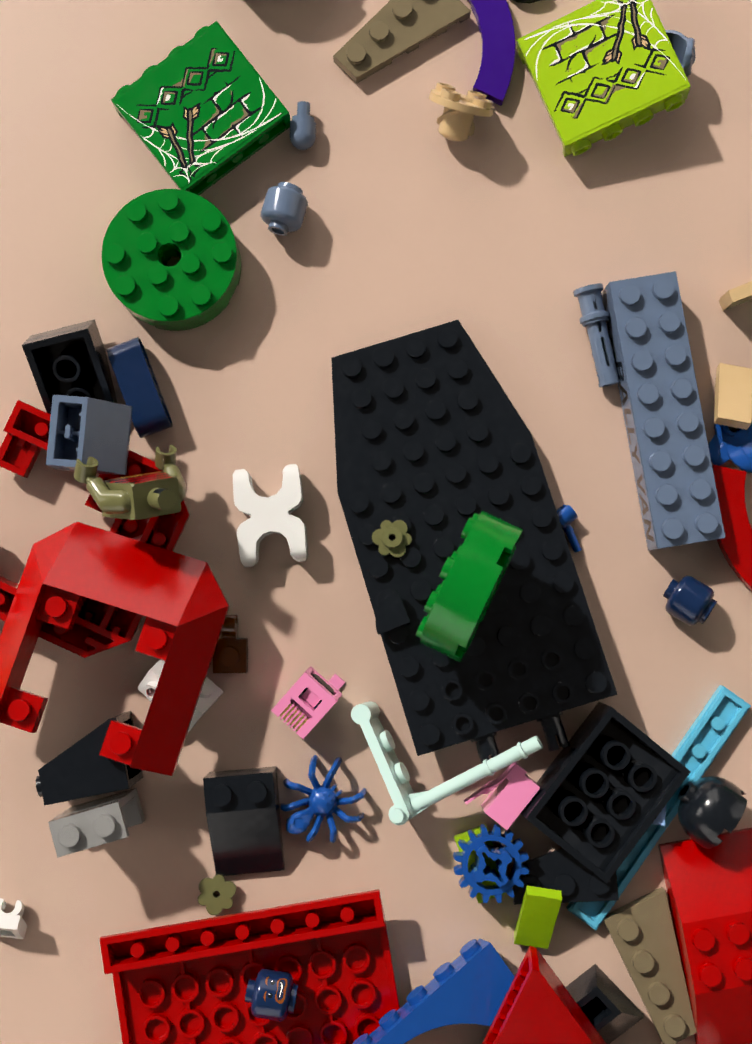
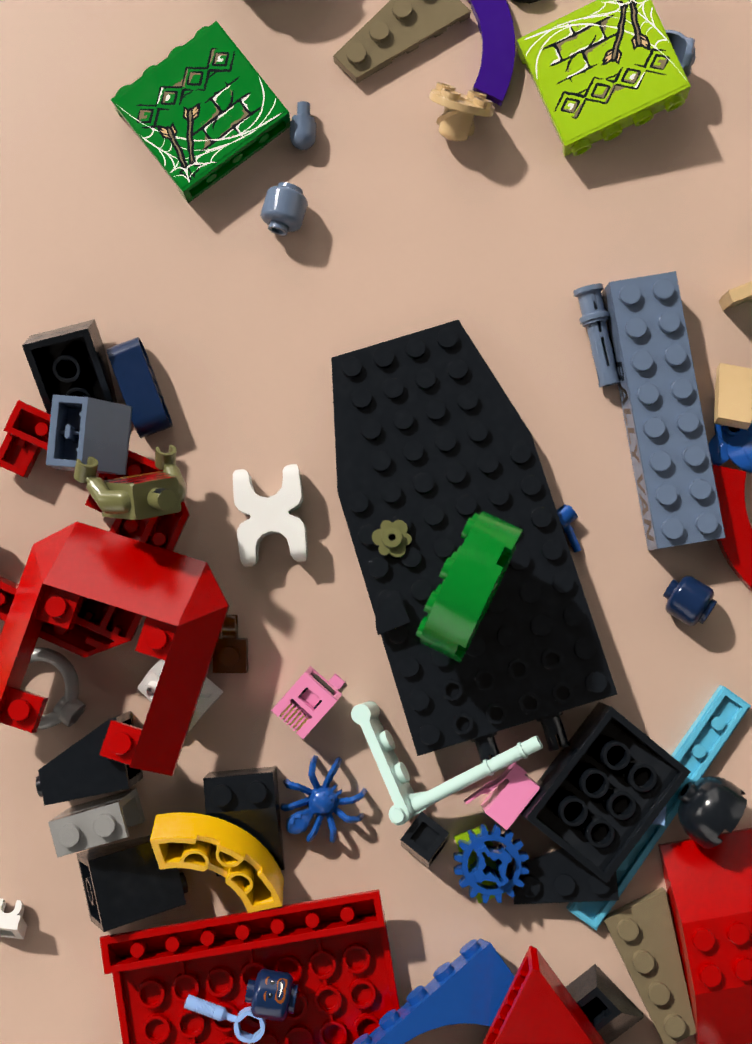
(69, 707): none -> light grey piece
(127, 885): none -> black slope
(144, 240): green brick -> none
(213, 902): olive plant -> none
(217, 845): none -> yellow brick
(220, 1014): none -> light blue piece
(425, 839): none -> black brick
(537, 917): lime tile -> none

